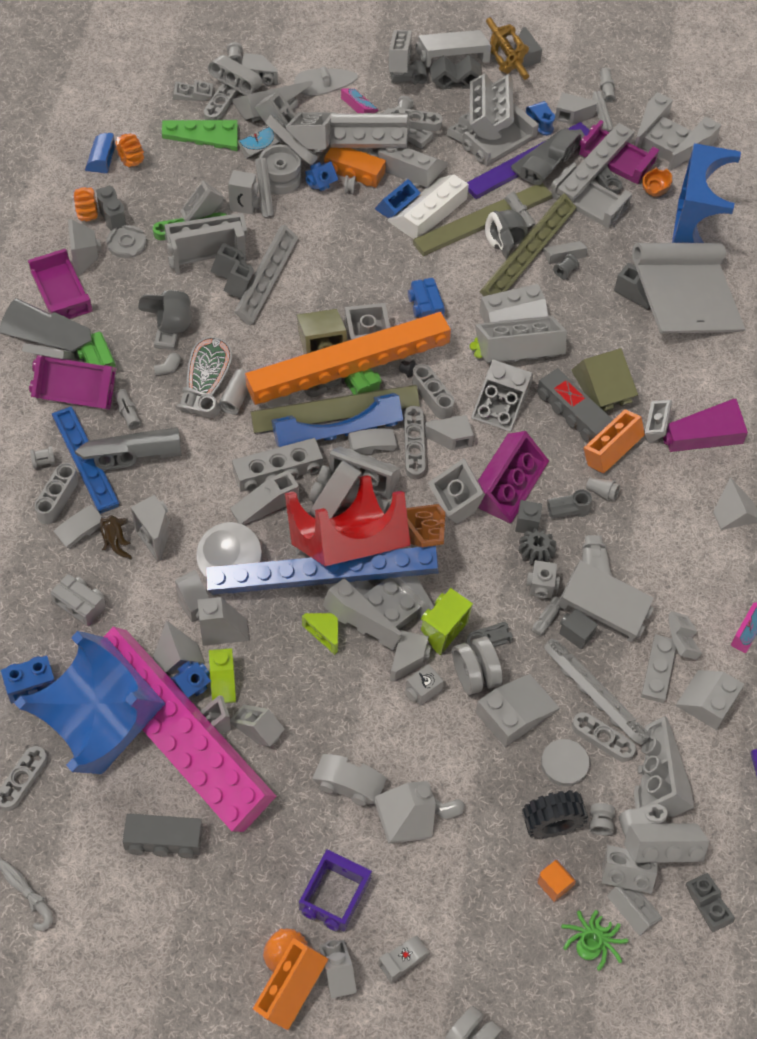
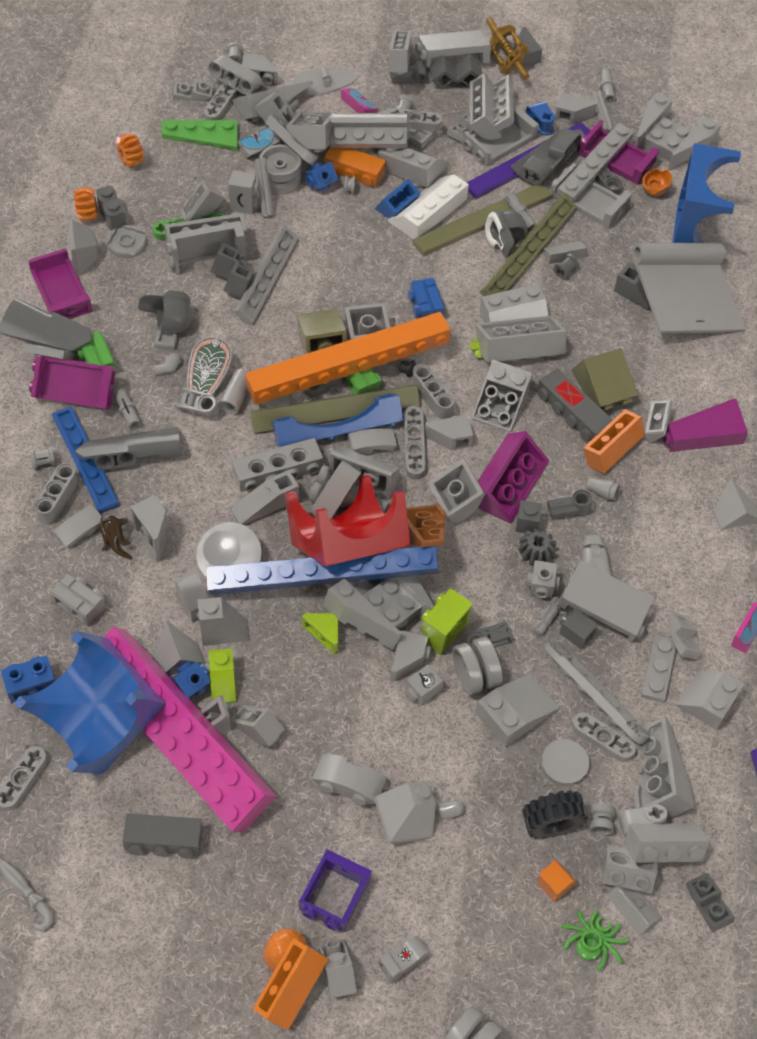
(101, 153): blue brick -> none

